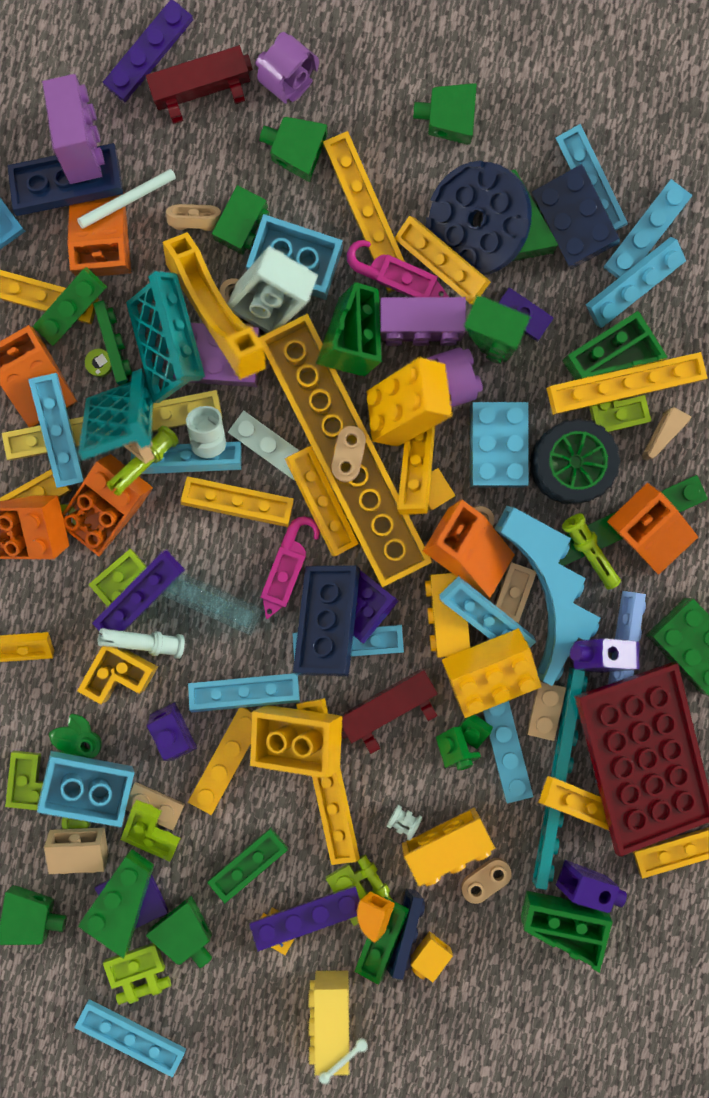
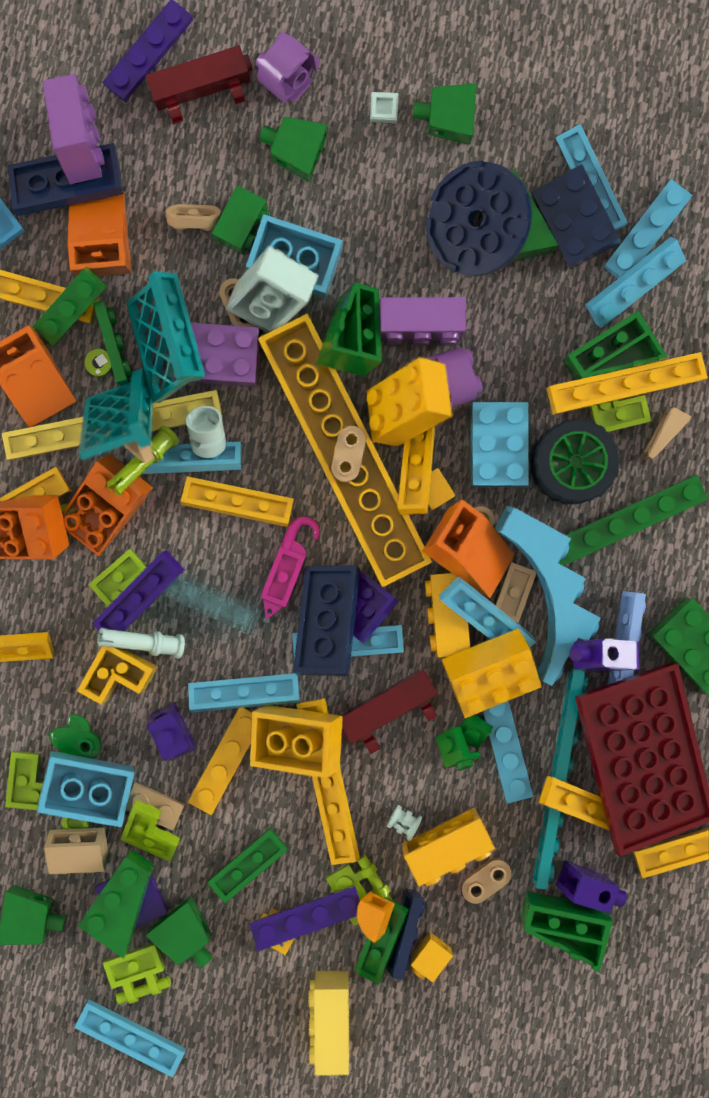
(56, 430): medium azure plate -> none
(126, 198): light aqua bar -> none
(232, 336): yellow arch -> none
(263, 441): light aqua plate -> none
(321, 501): yellow plate -> none
(361, 197): yellow plate -> none
(361, 1046): light aqua hinge -> none
(384, 107): none -> light aqua tile
(396, 274): dark pink plate -> none
(442, 259): yellow plate -> none
(495, 328): green wedge -> none
(538, 320): dark purple plate -> none
(546, 711): tan plate -> none
(586, 542): lime pin -> none
(653, 528): orange slope -> none

